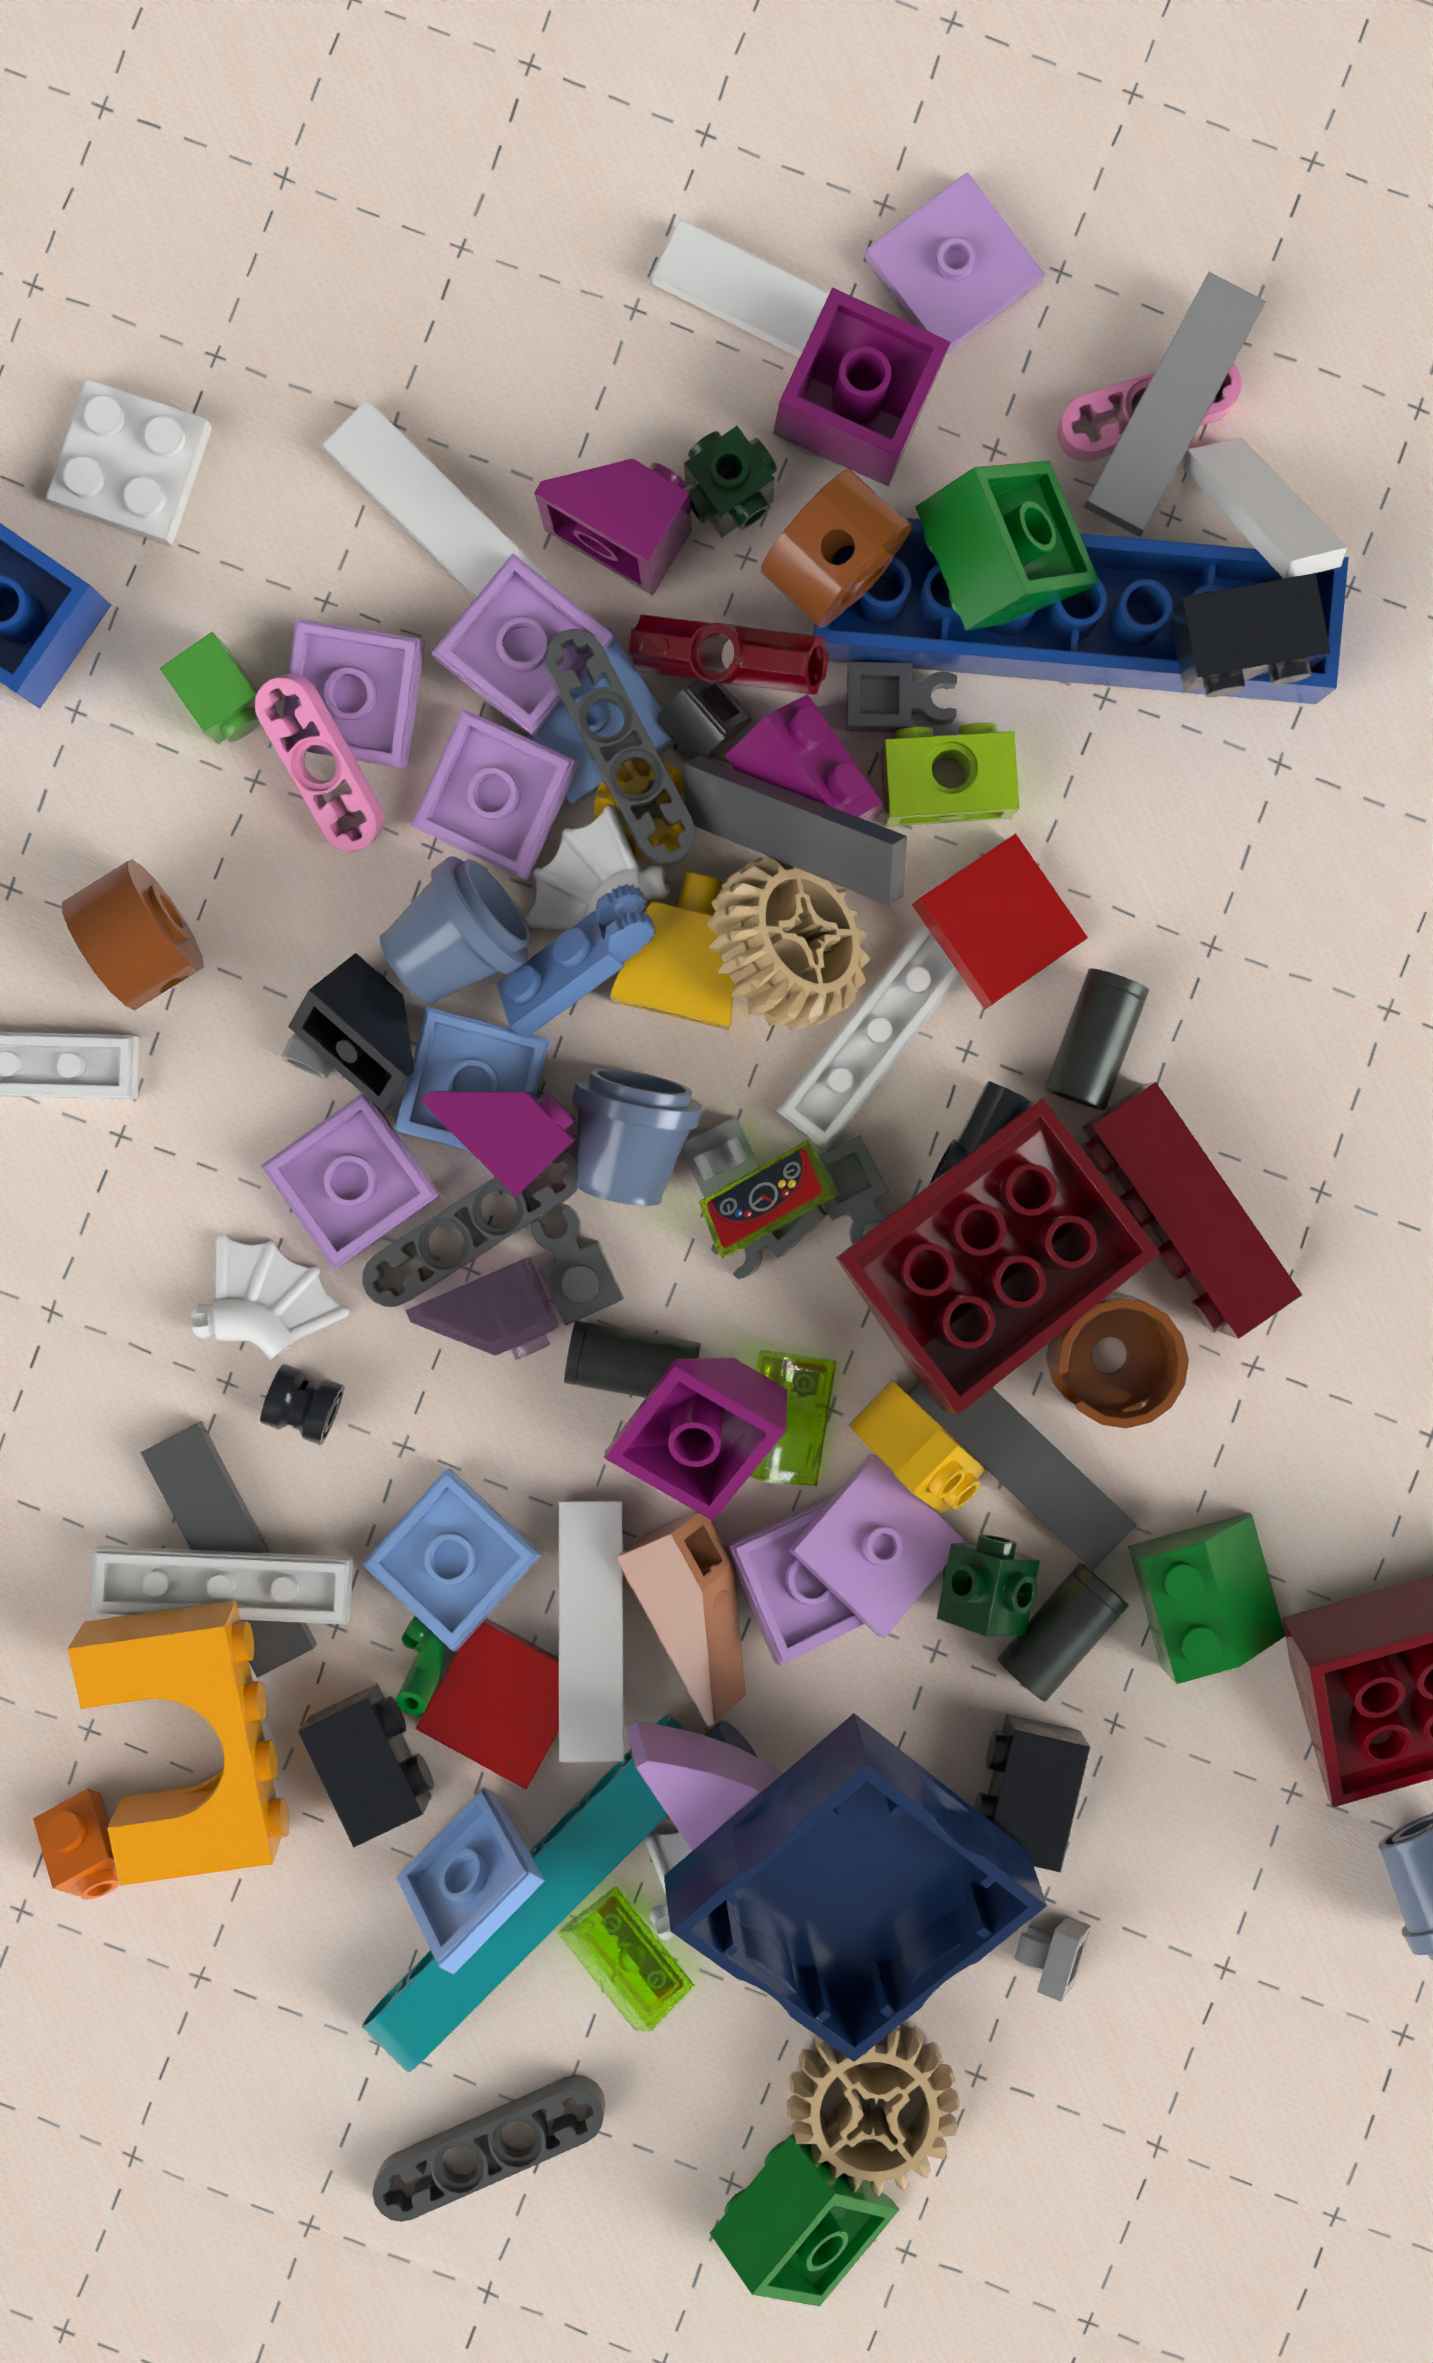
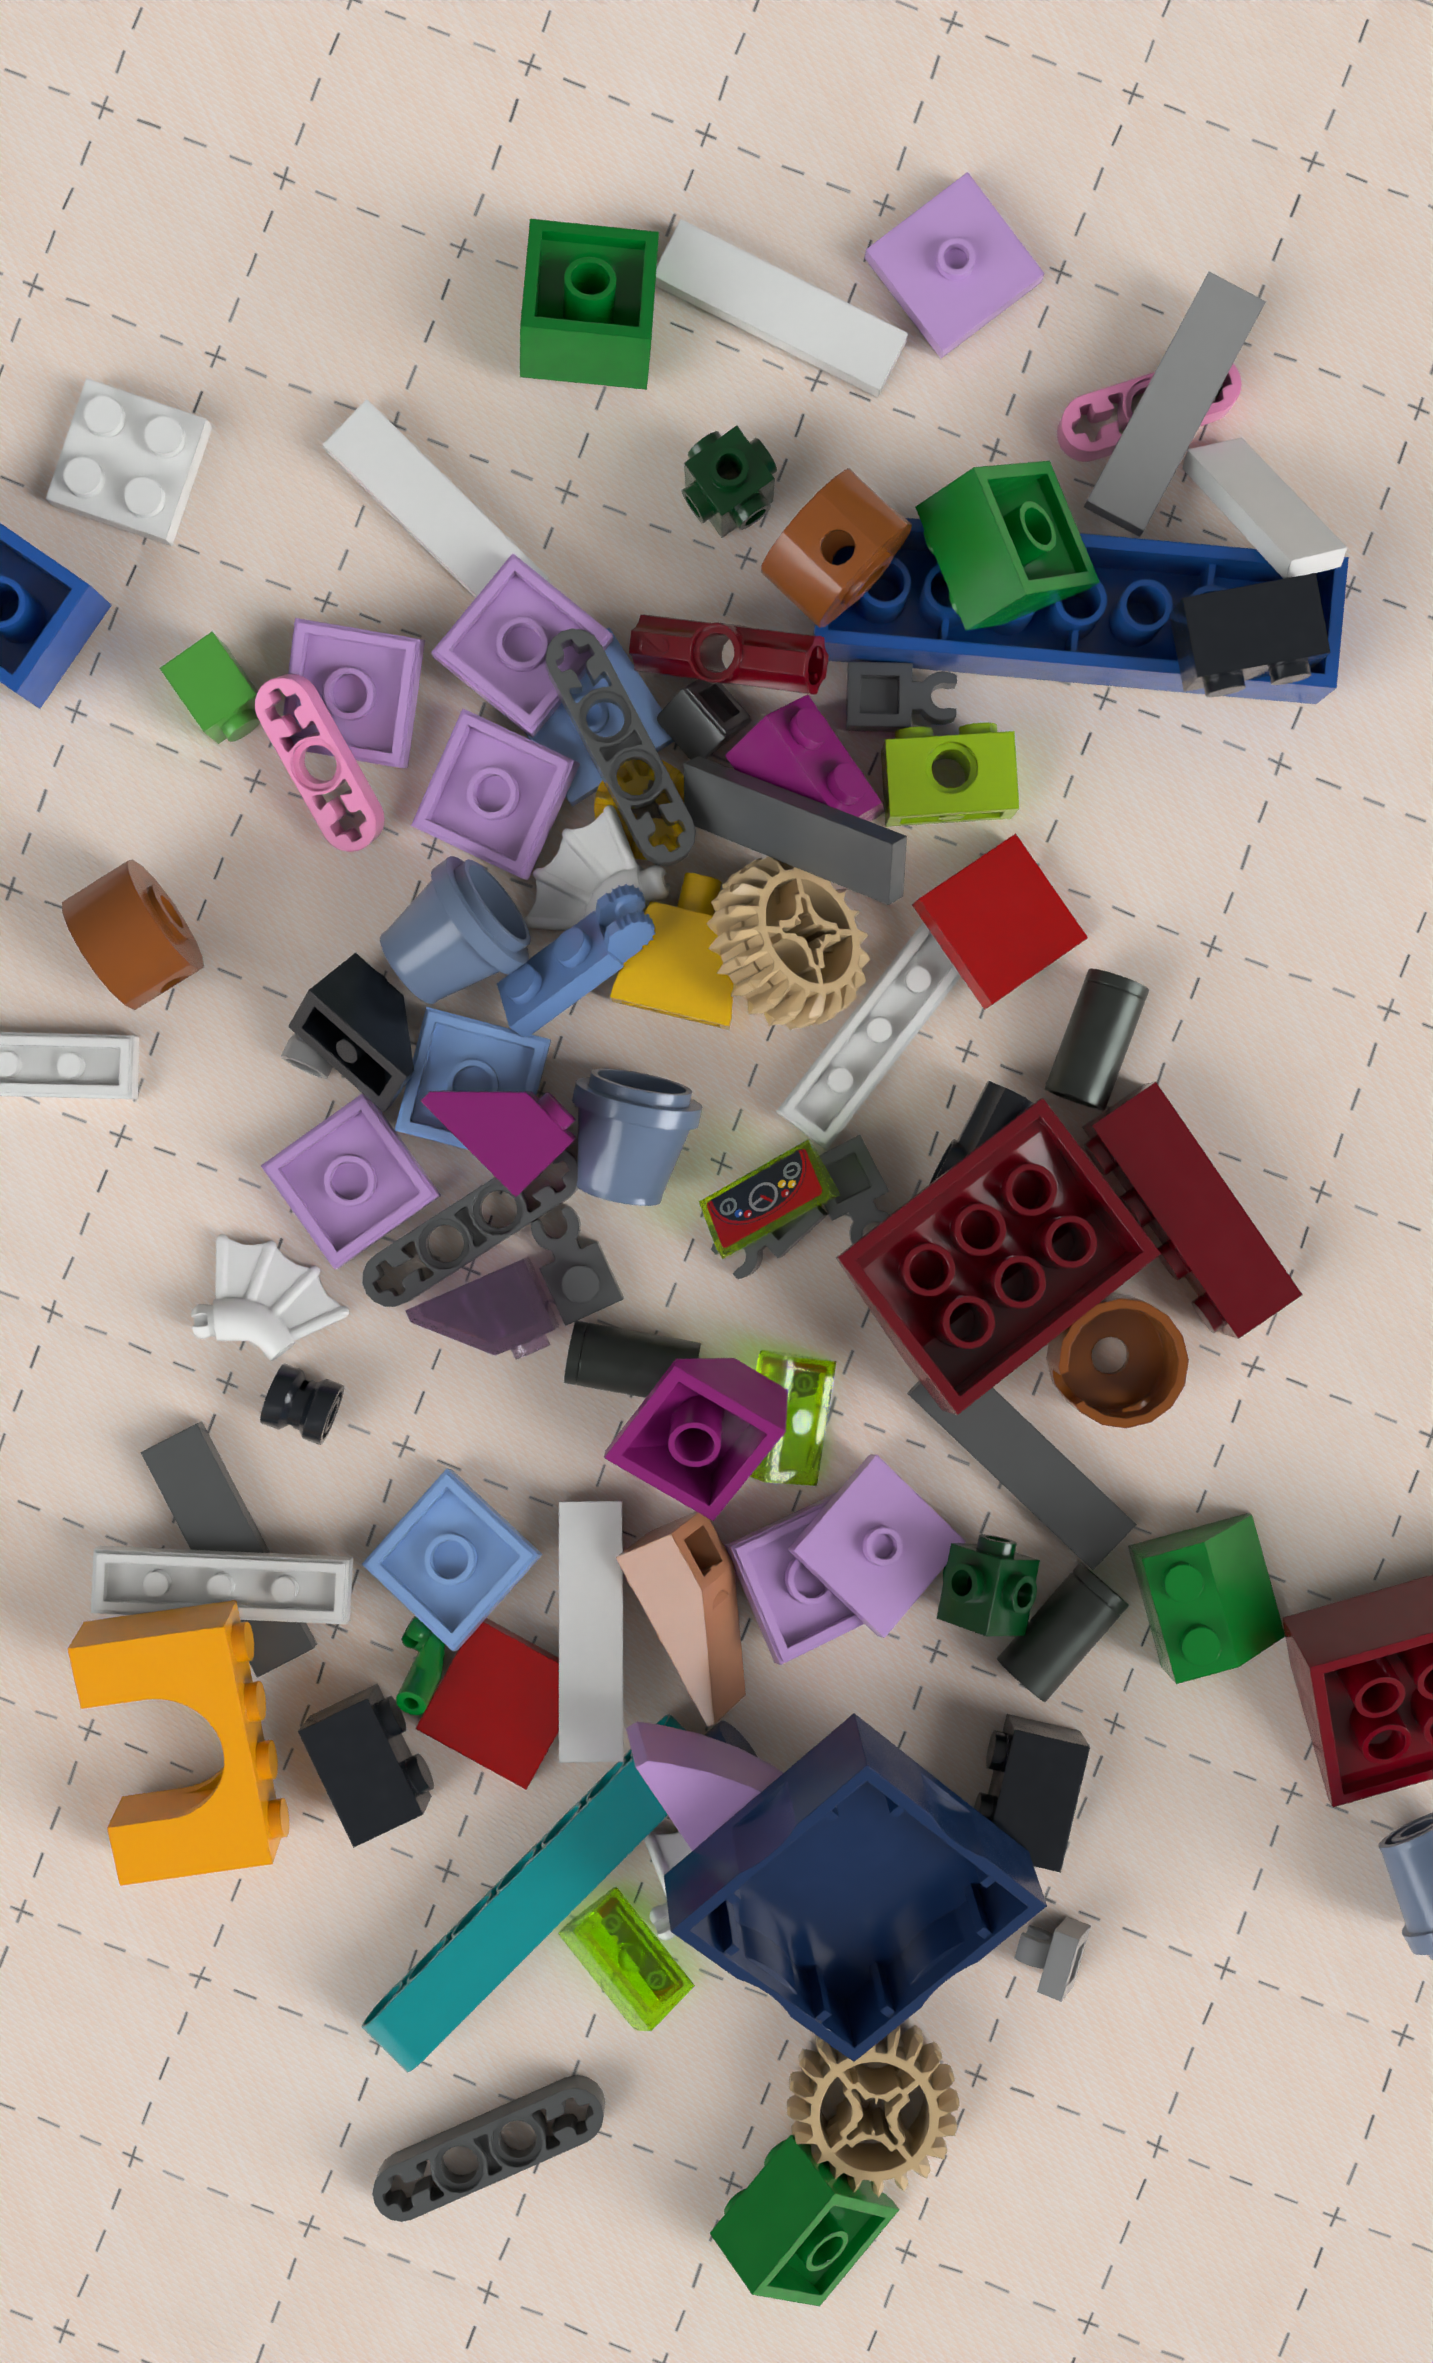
(78, 1846): orange bracket -> none
(469, 1880): light blue plate -> none
(588, 304): none -> green slope
(620, 517): magenta slope -> none
(719, 1156): light grey tile -> none
(860, 386): magenta slope -> none
(918, 1449): yellow pin -> none

